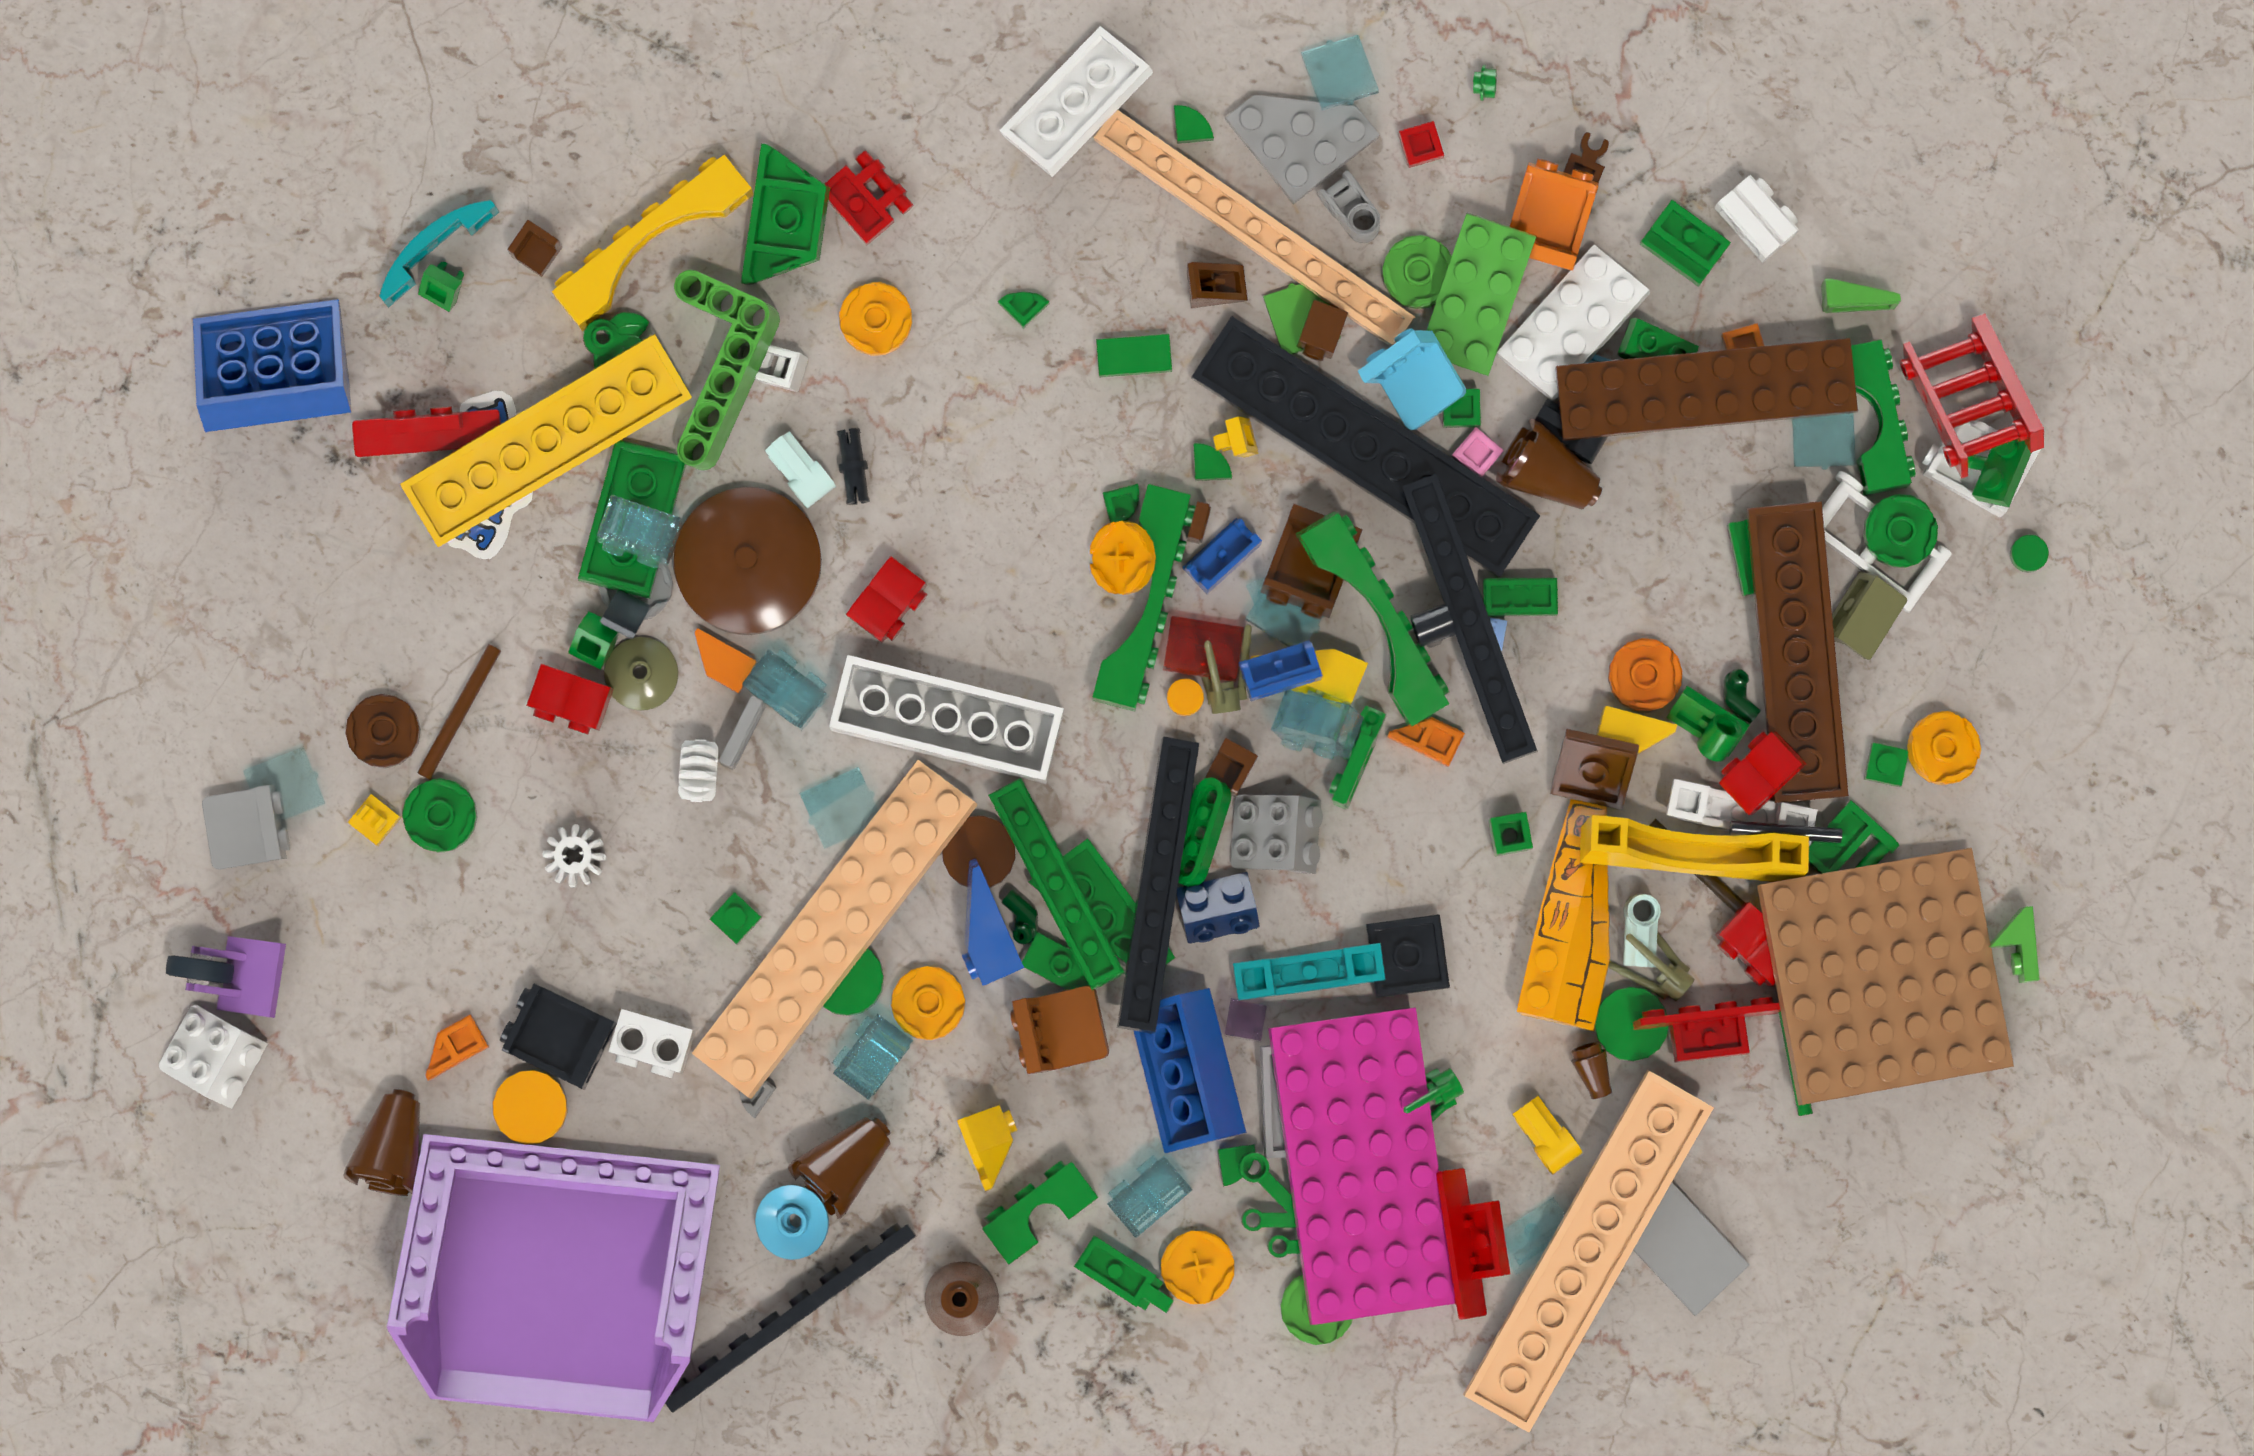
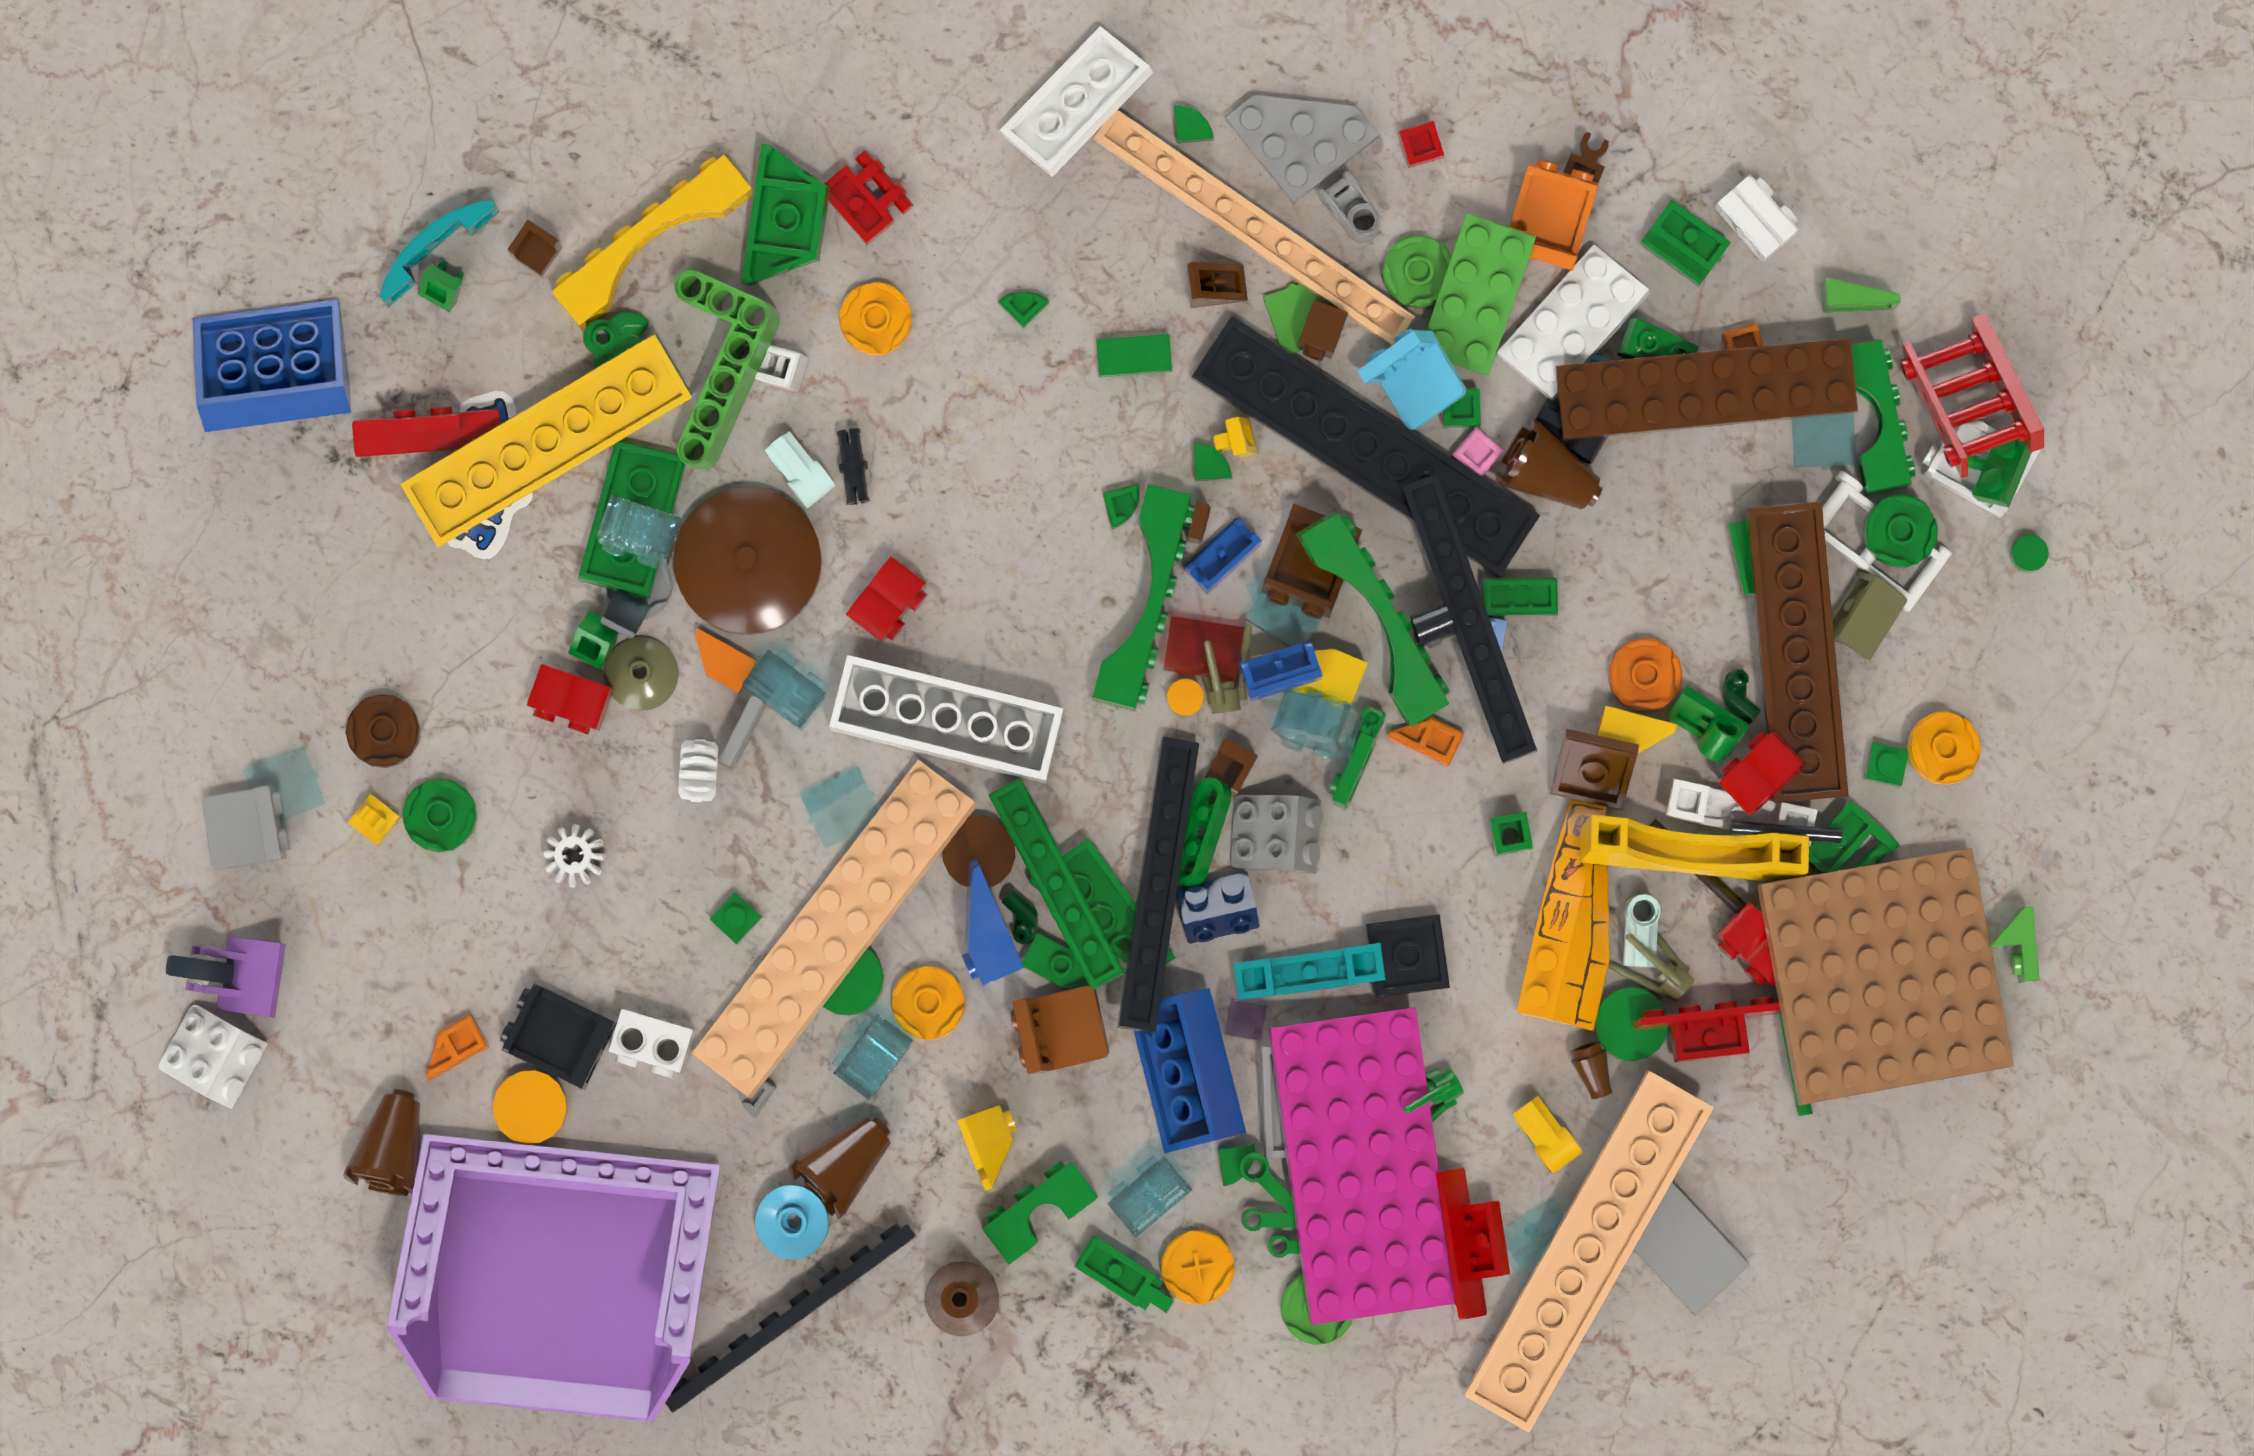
(459, 711): reddish brown bar -> none
(1122, 557): light orange tile -> none
(1340, 72): clear light blue piece -> none
(1485, 83): green plate -> none

